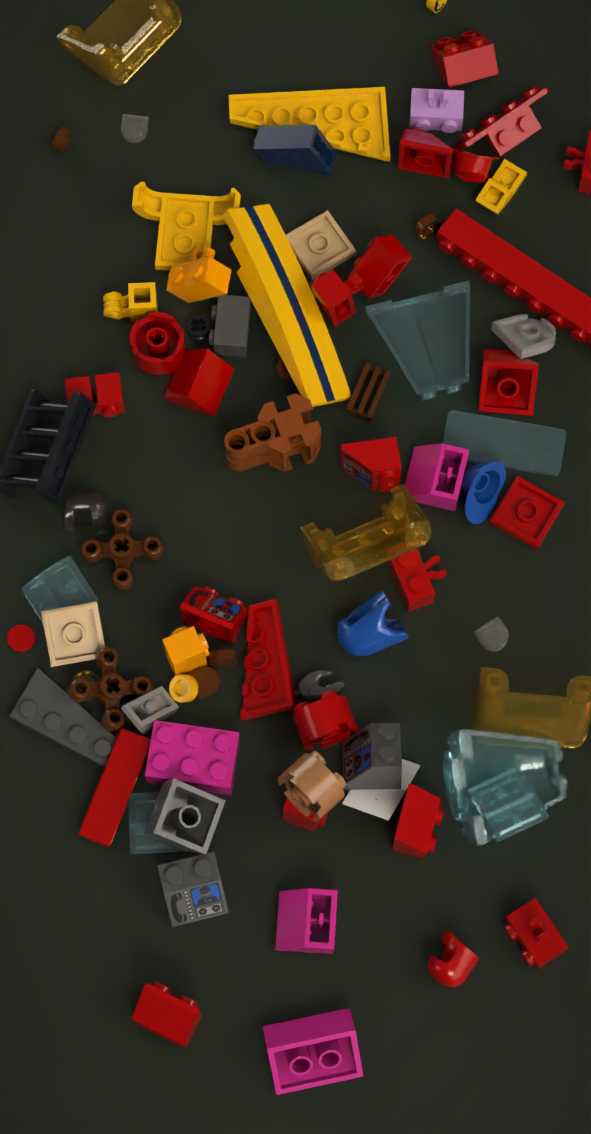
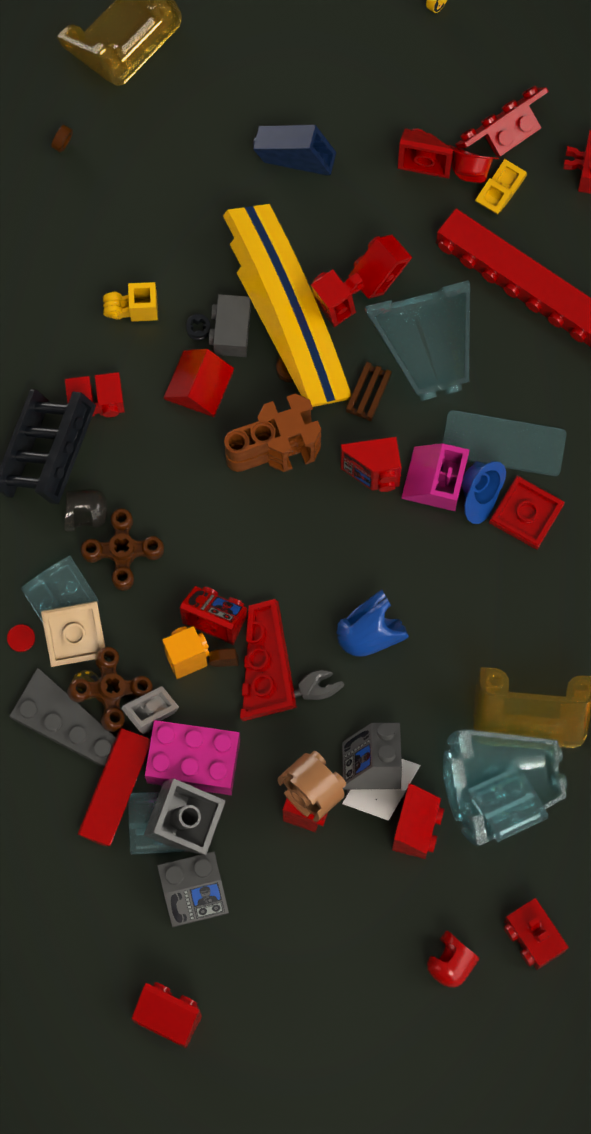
(134, 127): clear tile -> none
(144, 341): red brick -> none
(183, 220): yellow piece -> none
(183, 688): yellow tile -> none
(199, 278): light orange brick -> none
(207, 680): reddish brown tile -> none
(306, 920): dark pink slope -> none
(313, 1051): dark pink slope -> none
(320, 245): tan tile -> none
(324, 721): red brick -> none
(347, 118): yellow wing -> none
(371, 544): clear yellow windscreen -> none
(413, 579): red brick -> none
(427, 226): reddish brown tile -> none
(436, 109): lavender brick -> none
(464, 58): red slope -> none
(493, 635): clear tile -> none
(507, 383): red slope -> none
(525, 335): light grey tile -> none

